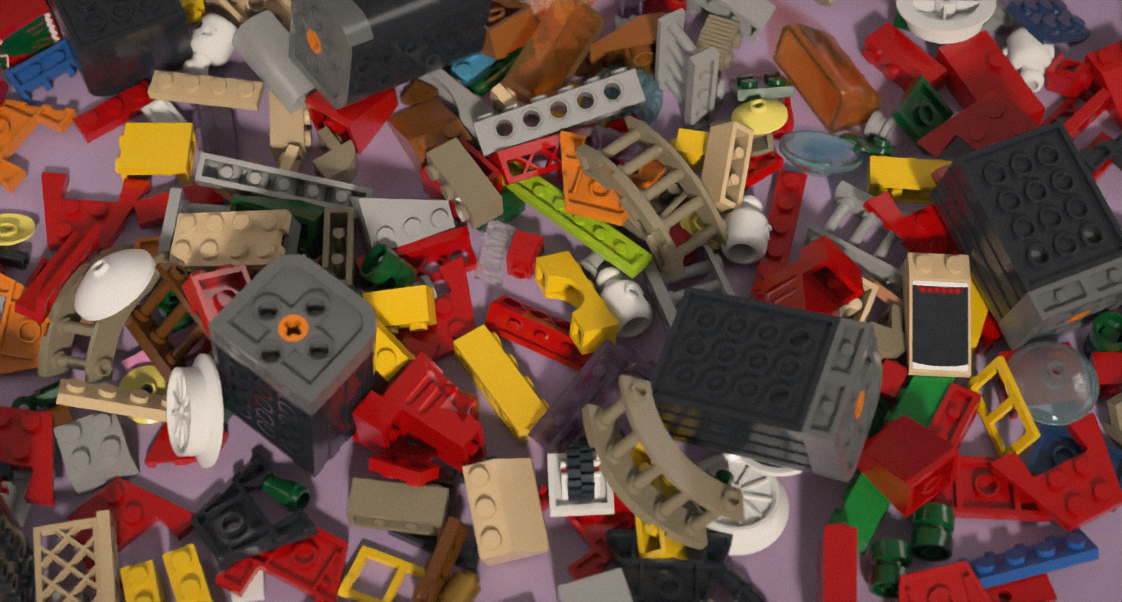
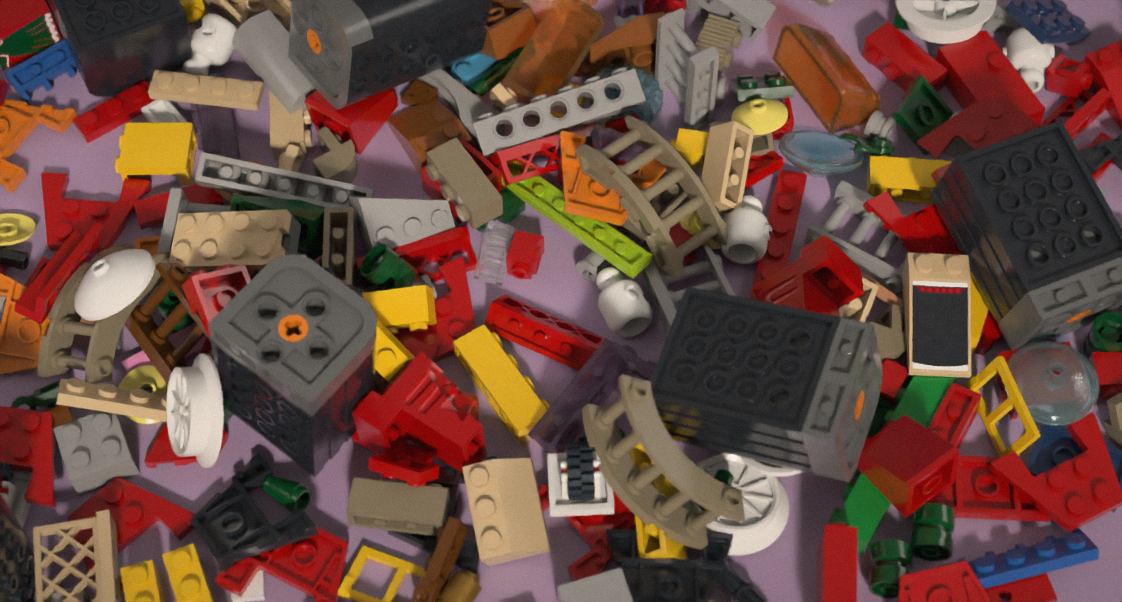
(564, 280): yellow arch -> none

